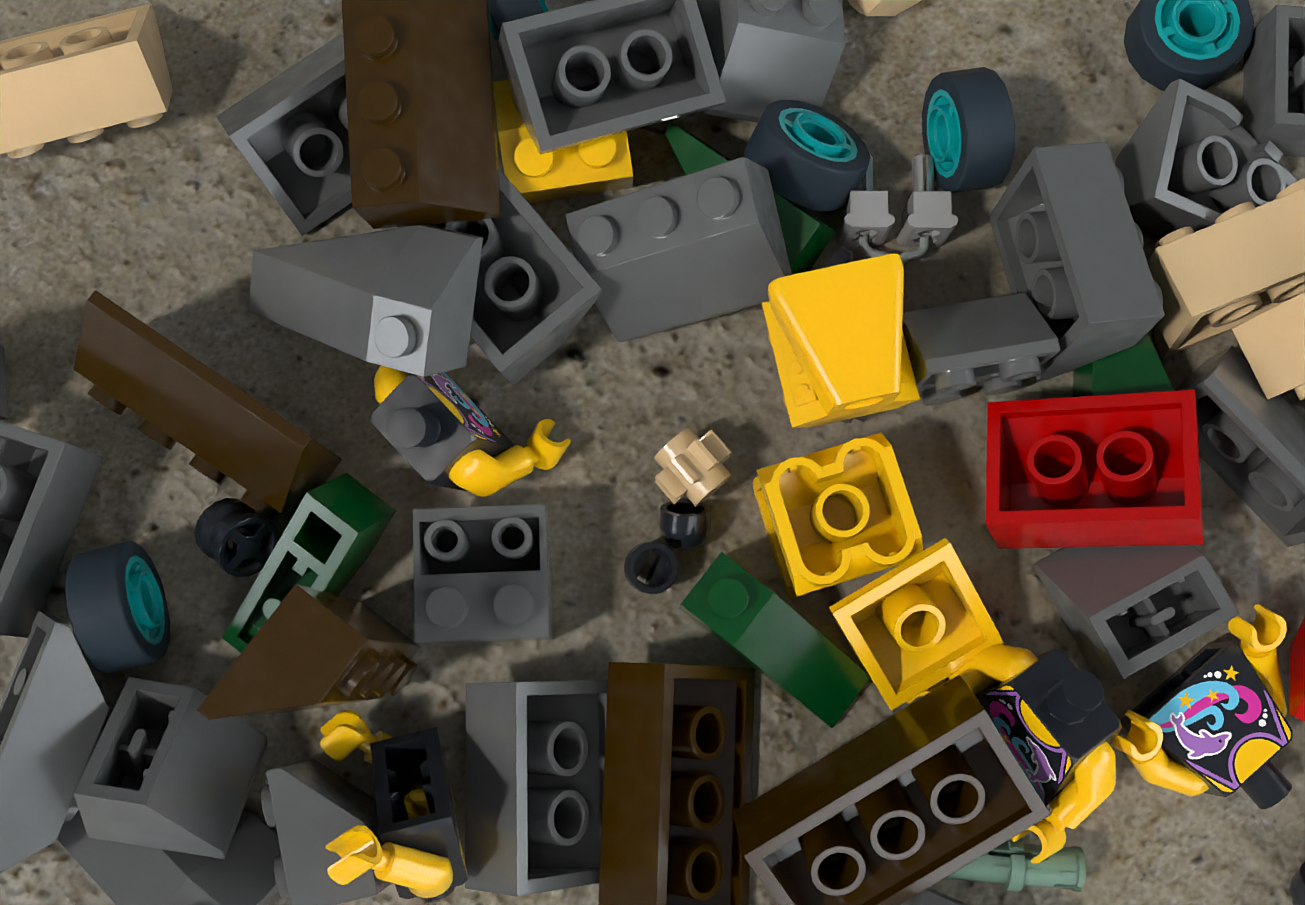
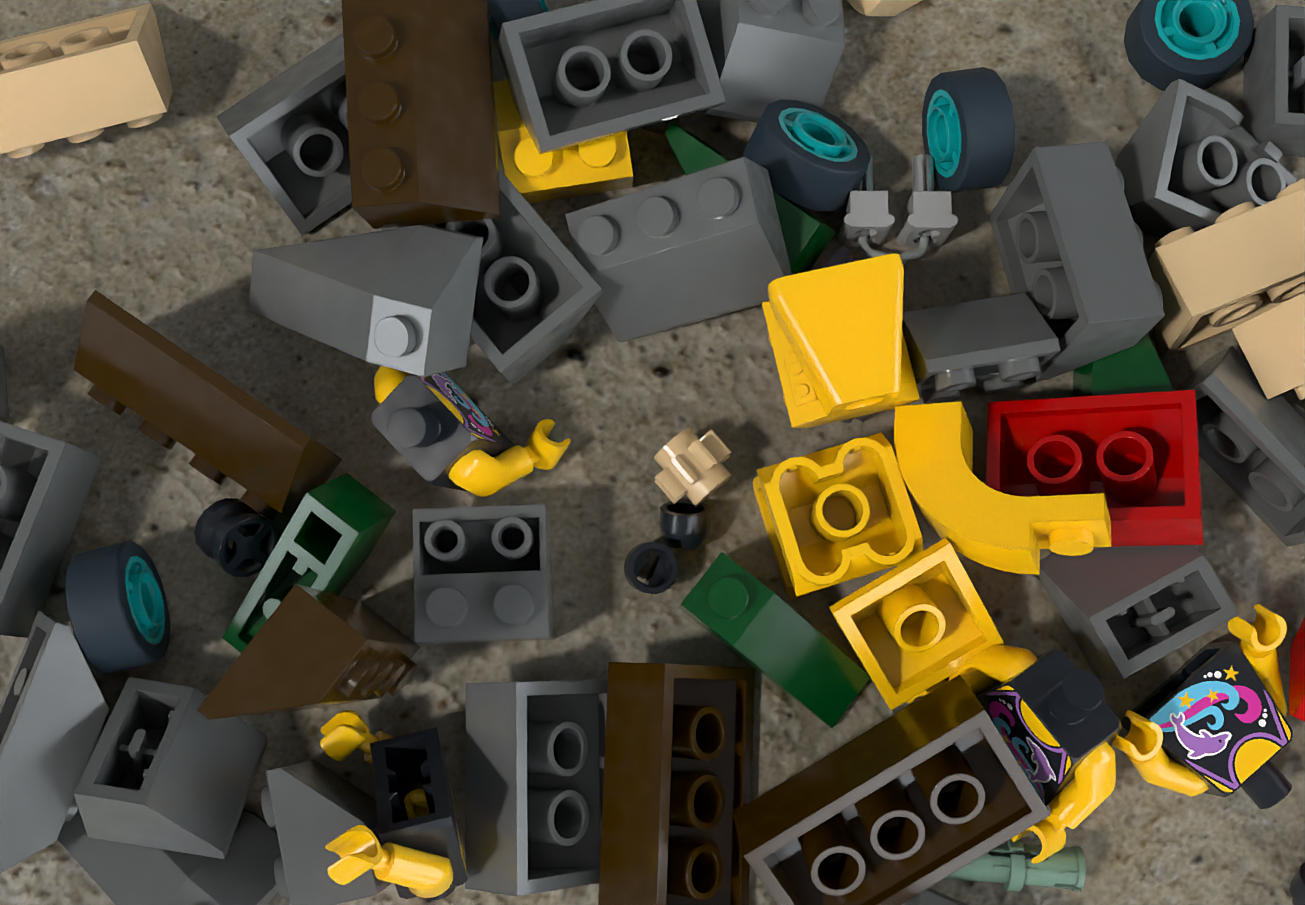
(981, 523): none -> yellow arch

